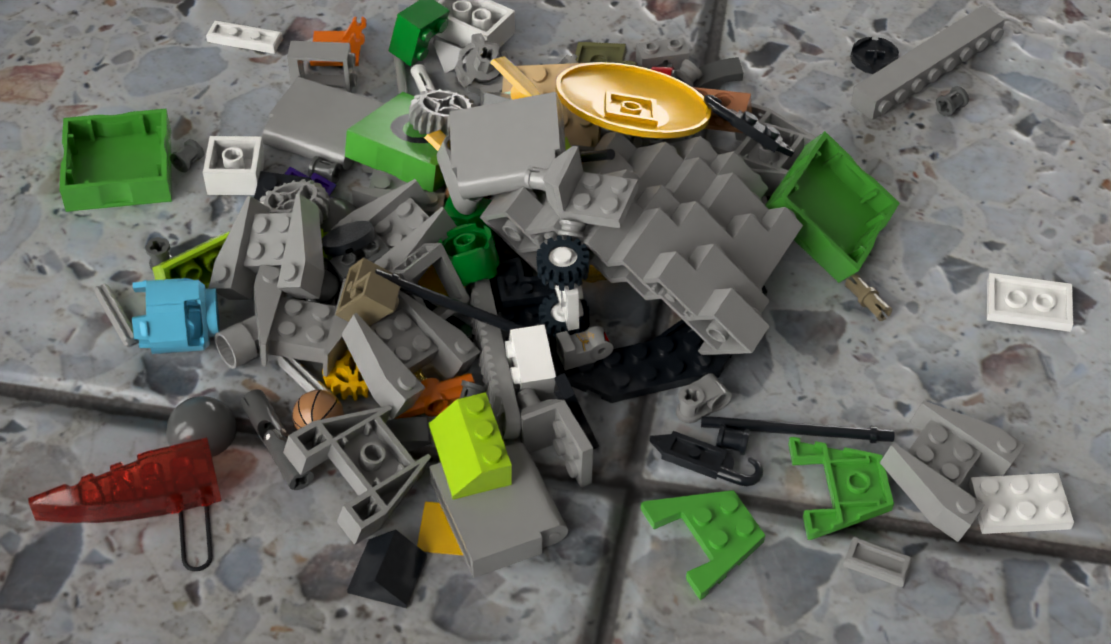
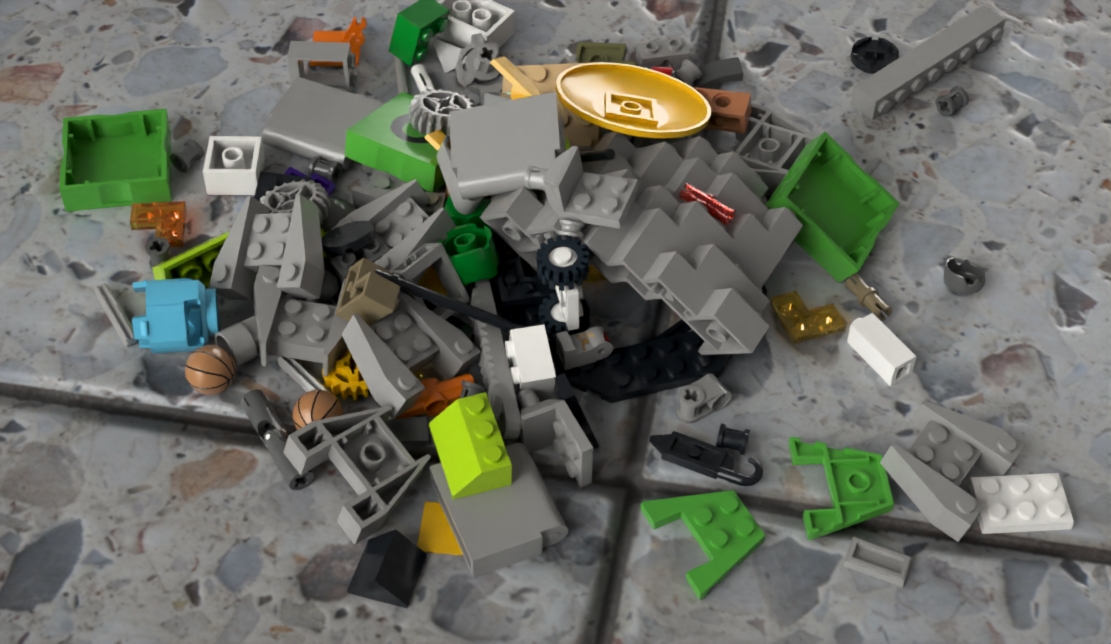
(151, 486): clear red wedge -> none
(165, 217): none -> clear orange plate
(202, 418): dark grey piece -> none
(209, 542): black piece -> none
(210, 370): none -> medium nougat piece
(244, 37): white tile -> none
(715, 208): none -> clear red pin
(748, 124): black plate -> none
(804, 323): none -> clear yellow plate
(871, 434): black bar -> none
(881, 349): none -> white brick
(963, 277): none -> dark grey hair
(1029, 302): white plate -> none

